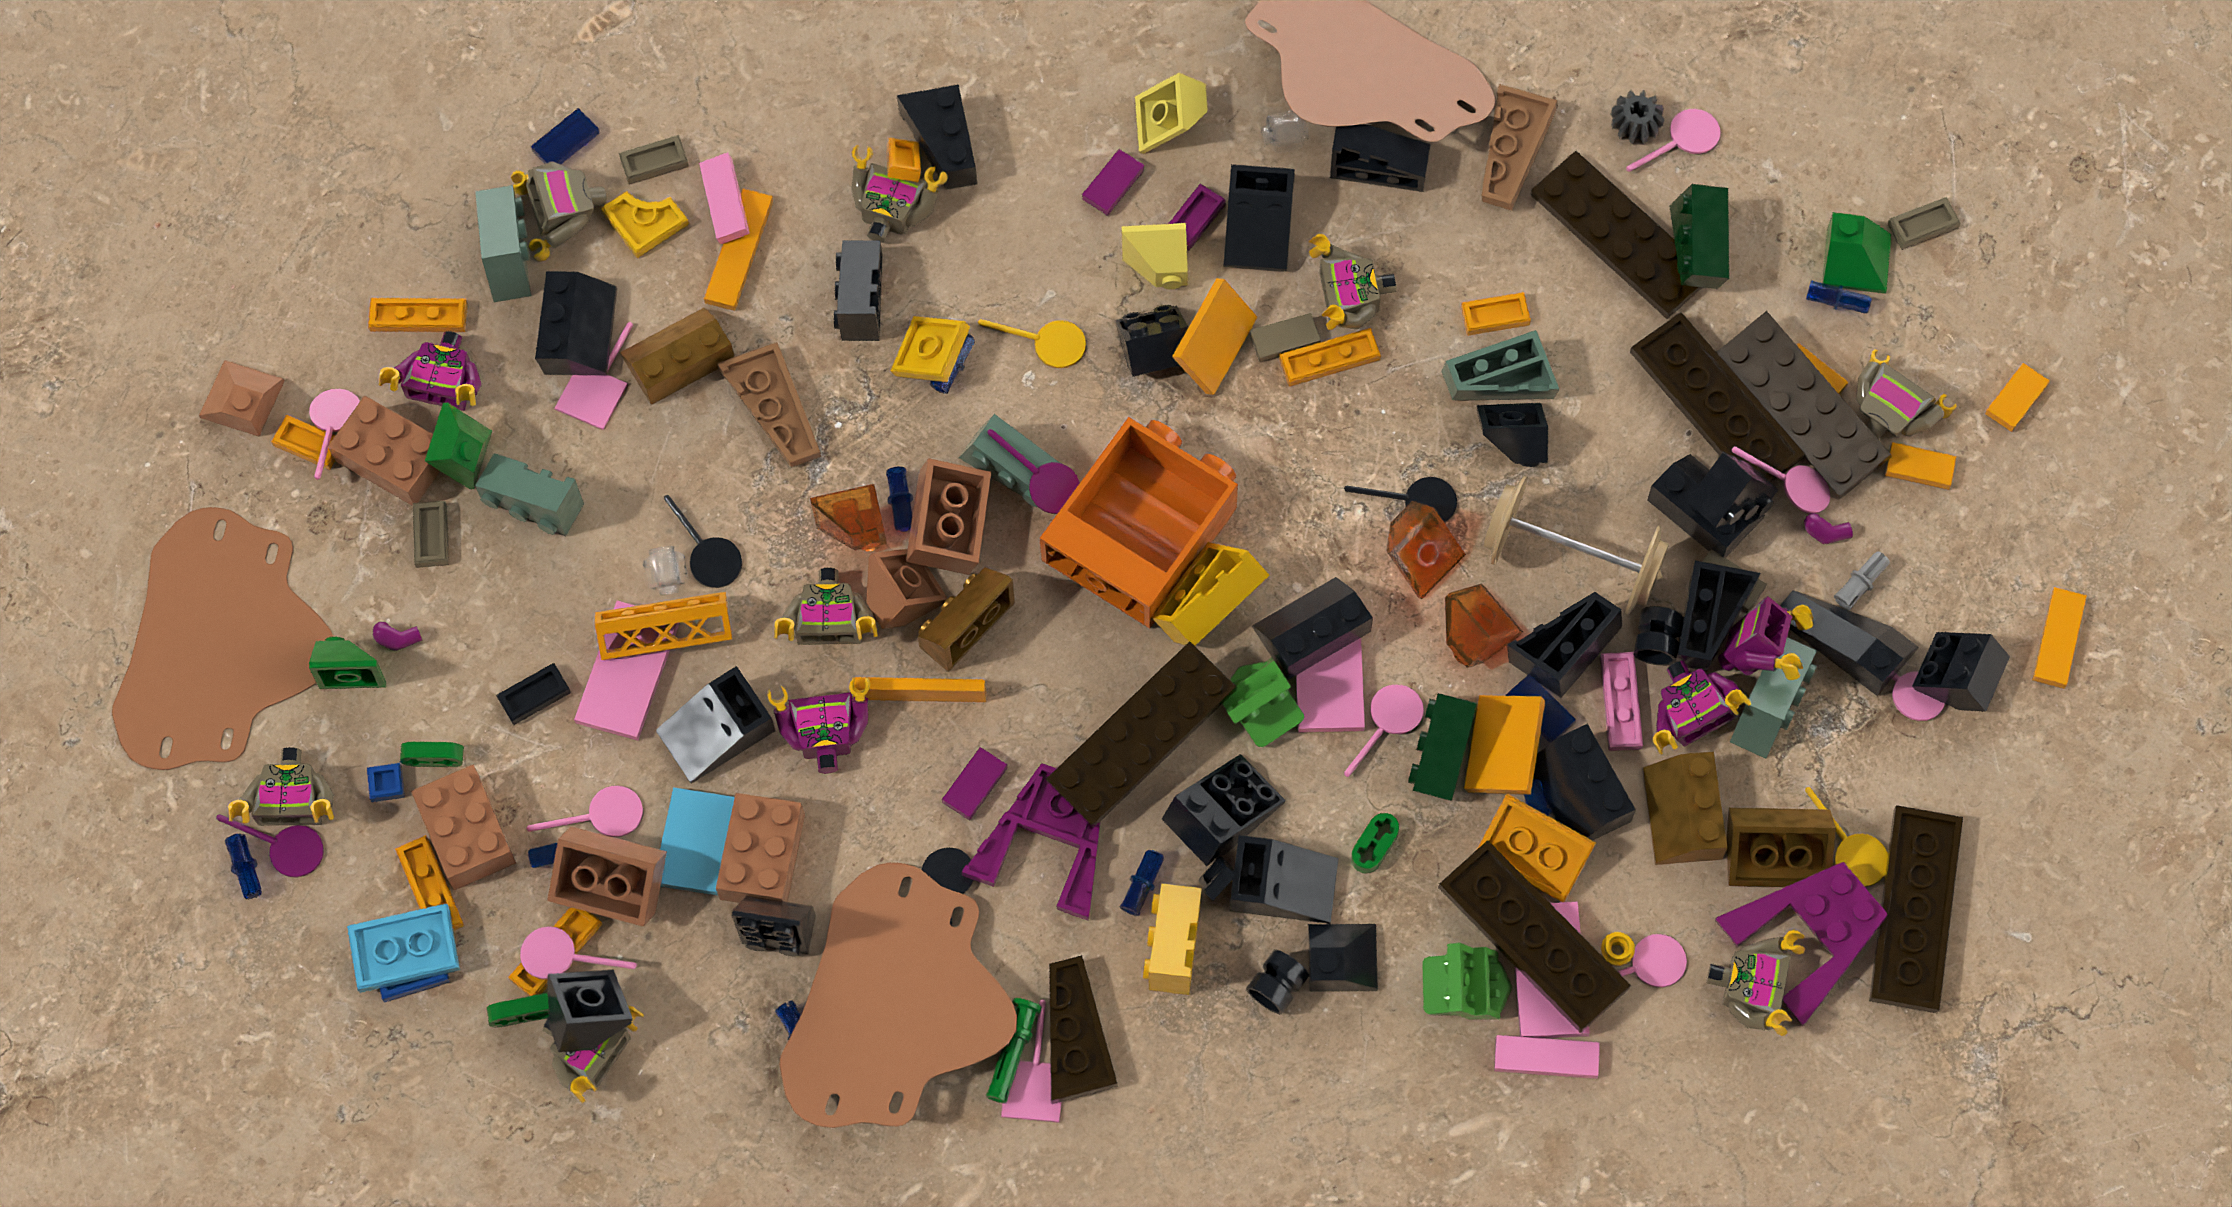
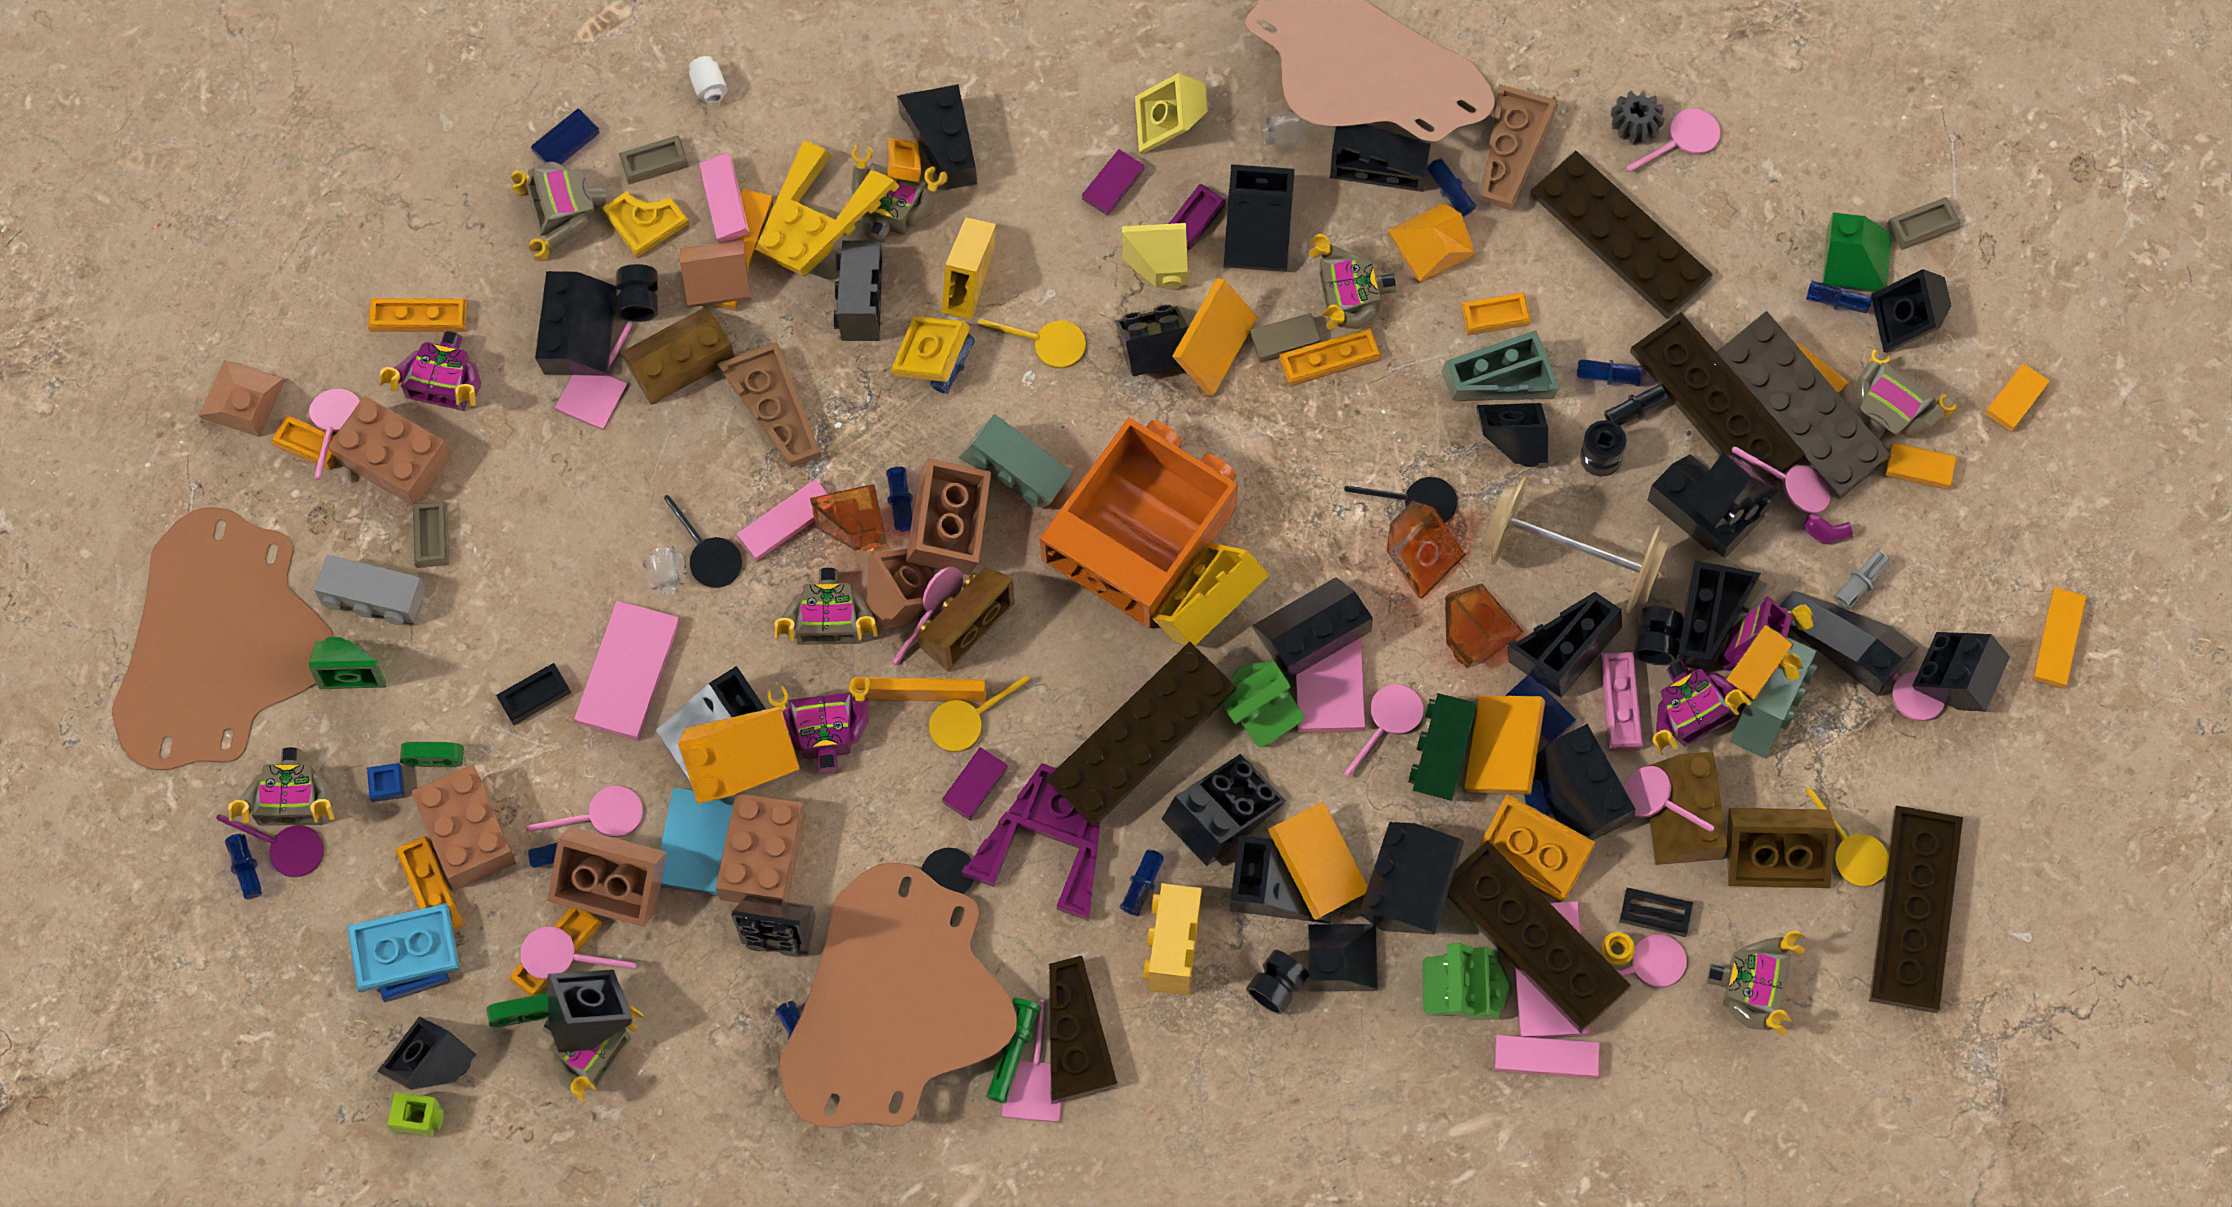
(369, 590): none -> light grey brick
(394, 639): magenta arm -> none
(407, 1106): none -> lime brick
(427, 1057): none -> black slope
(458, 445): green slope -> none
(502, 242): sand green wedge -> none
(530, 495): sand green wedge -> none
(637, 296): none -> black wheel
(659, 614): light orange fence -> none
(707, 80): none -> white brick
(715, 273): none -> nougat slope
(737, 753): none -> light orange slope
(781, 522): none -> bright pink tile
(803, 237): none -> yellow wing
(943, 585): none -> bright pink piece
(958, 725): none -> yellow piece
(967, 267): none -> yellow slope
(1049, 484): magenta piece -> none
(1216, 877): black tile -> none
(1318, 860): none -> light orange tile
(1368, 839): green beam -> none
(1411, 879): none -> black slope
(1433, 241): none -> light orange slope
(1451, 187): none -> clear blue axle
(1603, 448): none -> black wheel
(1609, 372): none -> clear blue axle
(1636, 405): none -> black axle
(1650, 792): none -> bright pink piece
(1679, 930): none -> black tile
(1702, 235): dark green wedge -> none
(1760, 662): none -> light orange tile
(1836, 912): magenta wing -> none
(1910, 308): none -> black slope

